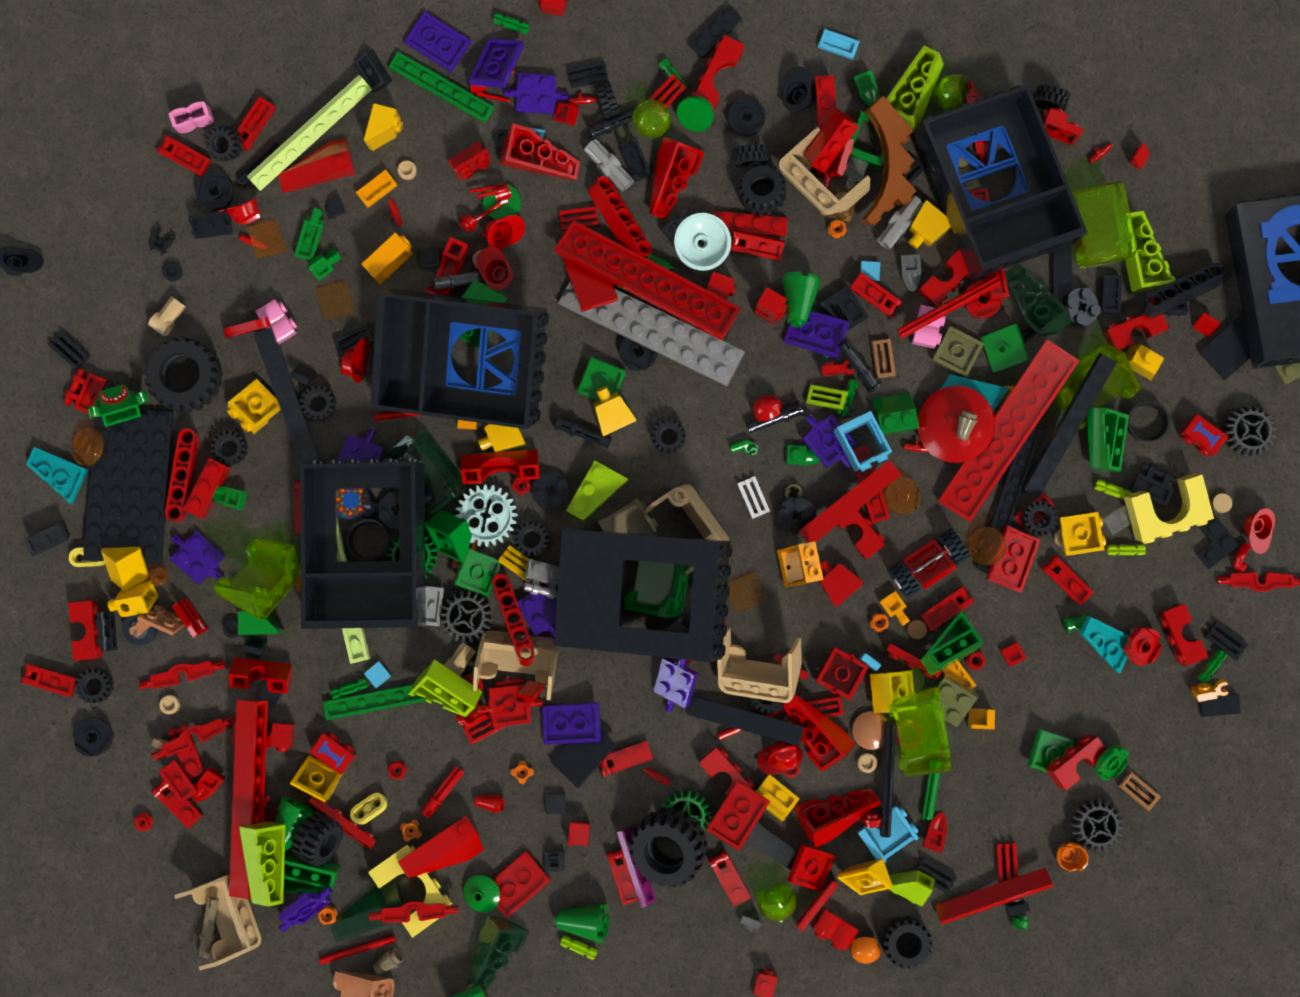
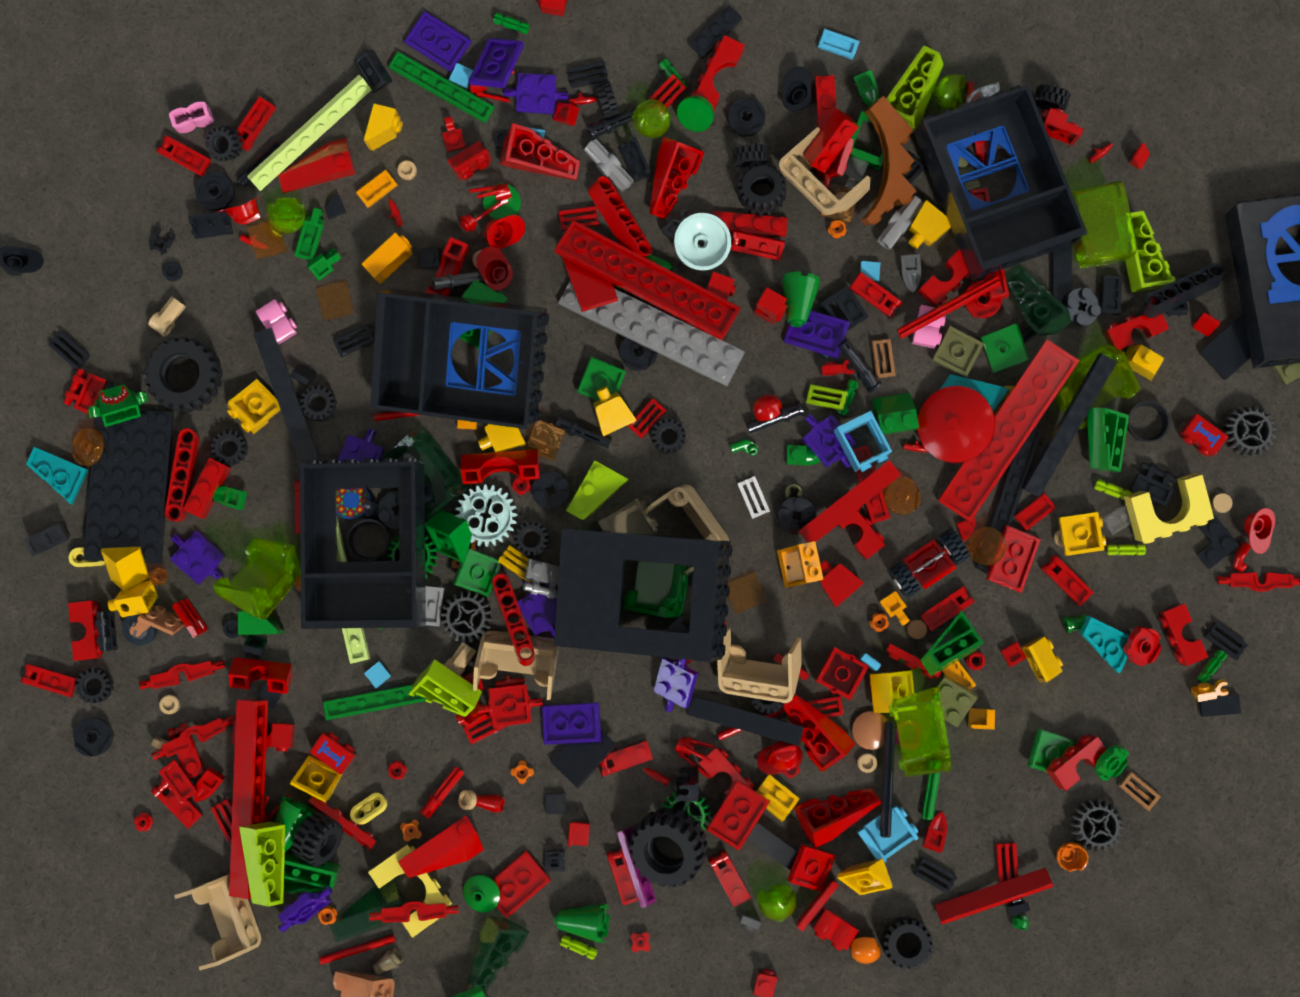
(207, 934): dark tan pin -> none
(219, 820): none -> red tile
(247, 327): red beam -> none
(286, 215): none -> clear neon green cylinder
(349, 688): green axle -> none
(355, 360): red piece -> none
(453, 138): none -> red plate
(461, 75): none -> medium azure tile
(467, 799): none -> tan tile
(531, 691): red slope -> none
(546, 439): none -> clear orange piece
(636, 938): none -> red plate
(657, 406): none -> red tile
(685, 748): none -> red plant
(689, 786): none -> black hinge
(872, 820): red plate -> none
(912, 886): lime slope -> none
(965, 424): dark tan cone -> none
(966, 528): none -> red tile
(986, 91): none -> clear plate
(1028, 518): black tyre -> none
(1042, 659): none -> yellow slope

